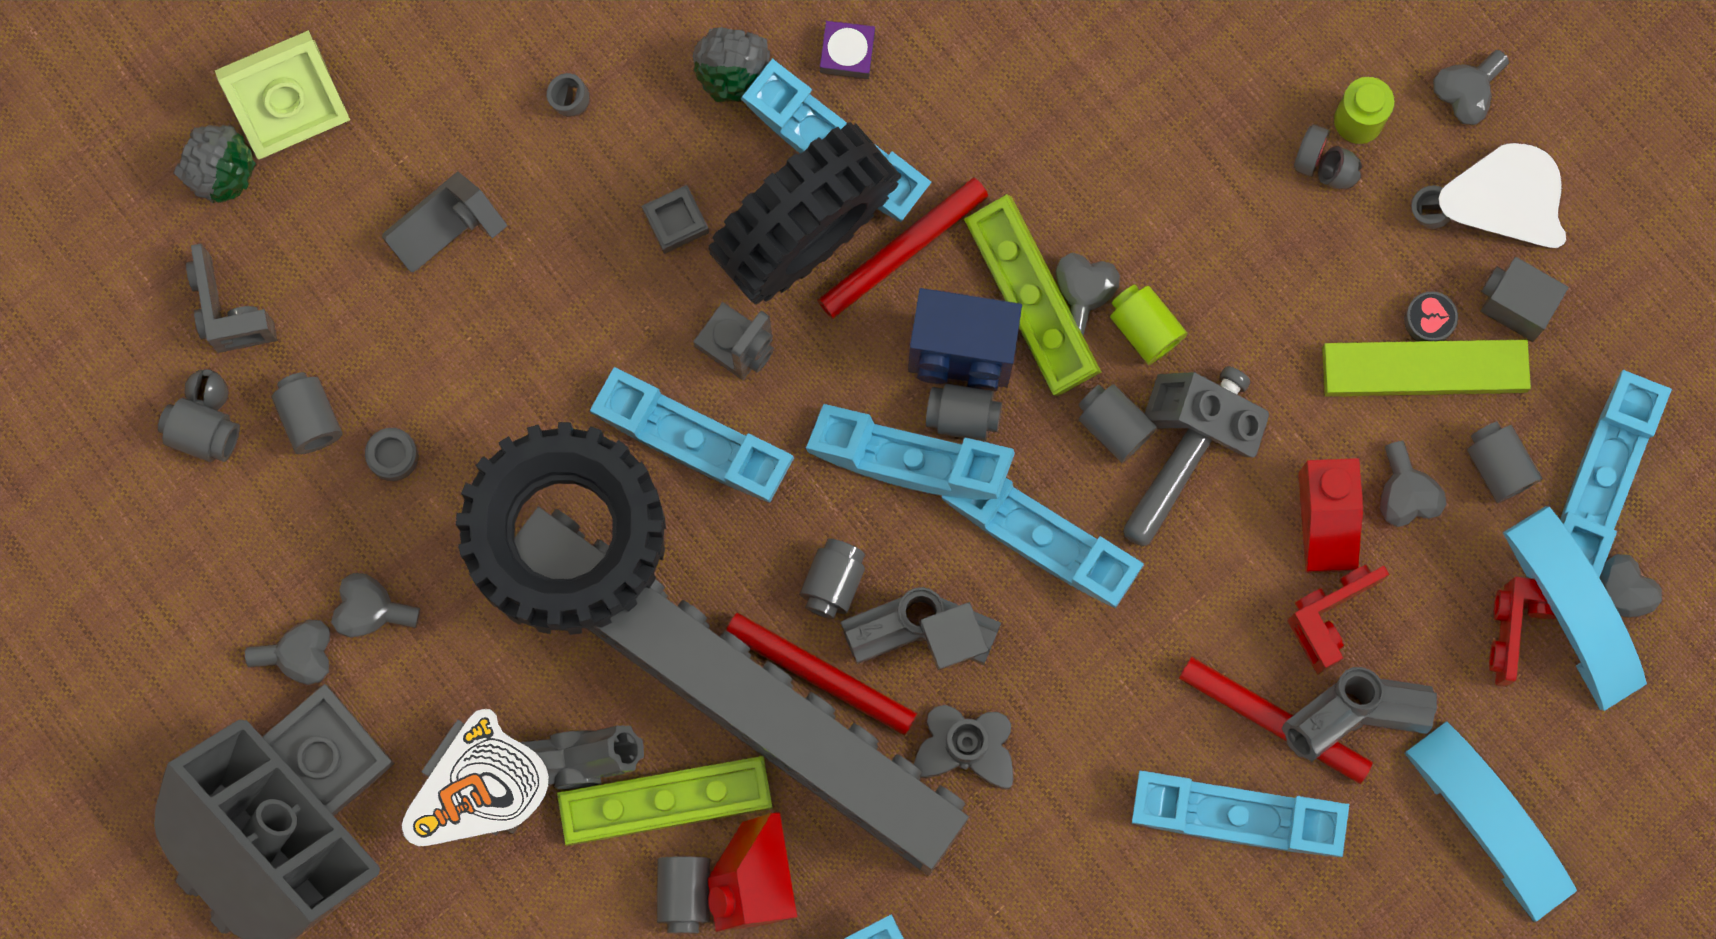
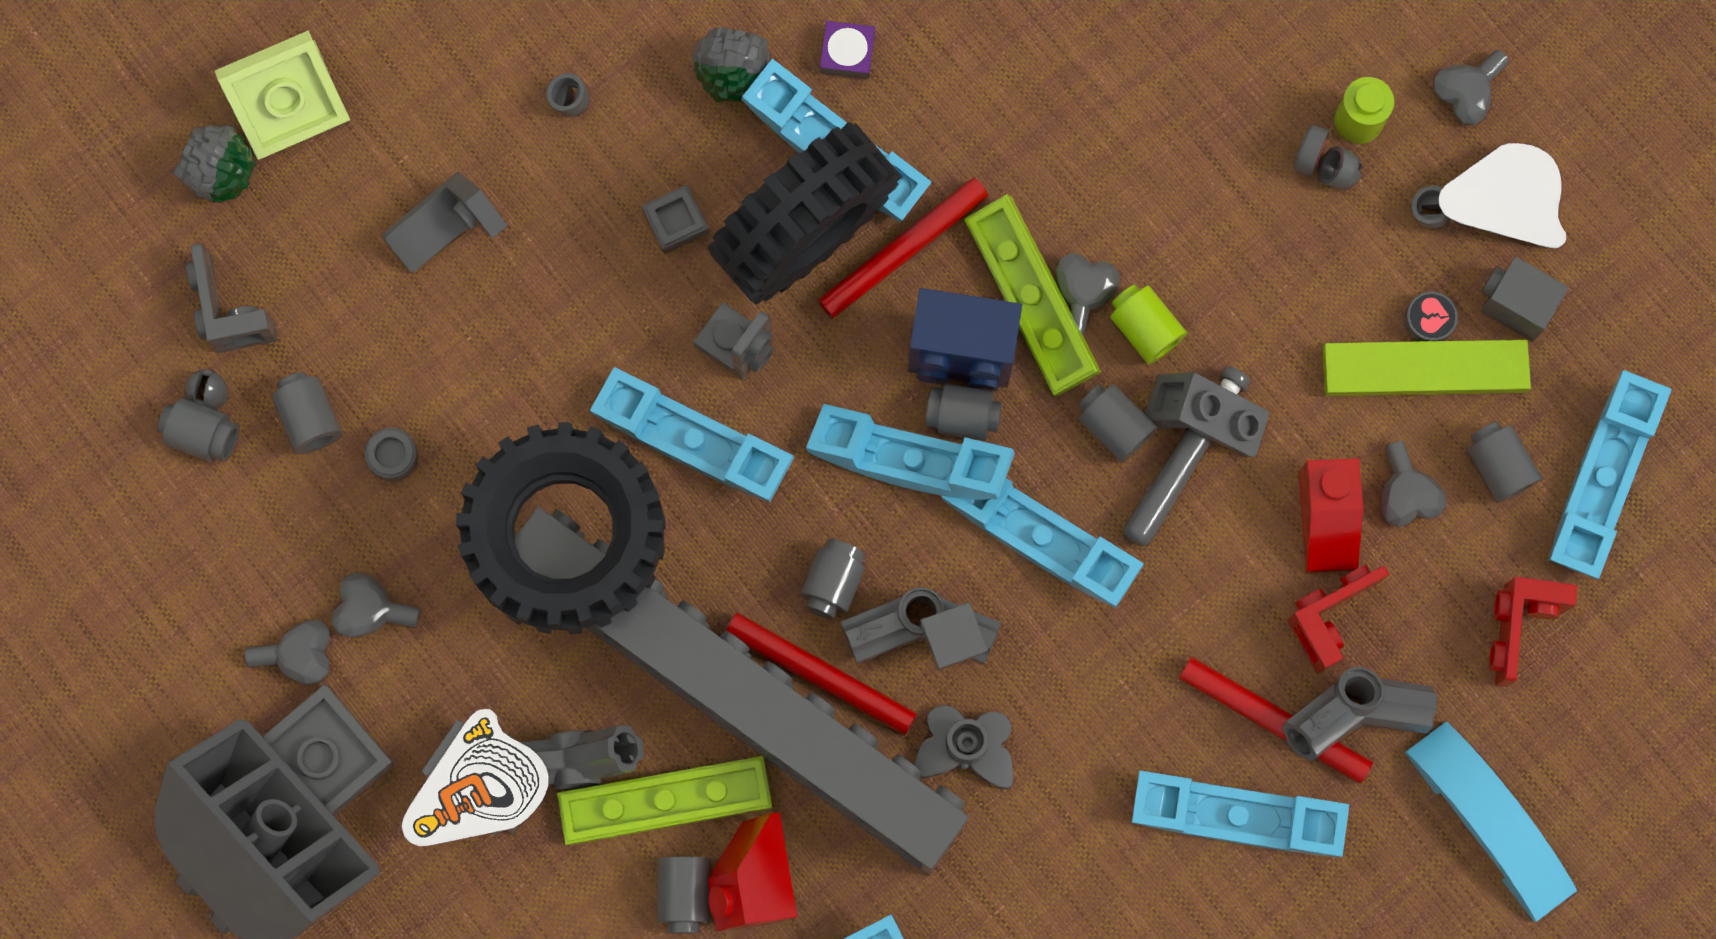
(1580, 605): medium azure slope -> none
(1628, 589): dark grey rock -> none

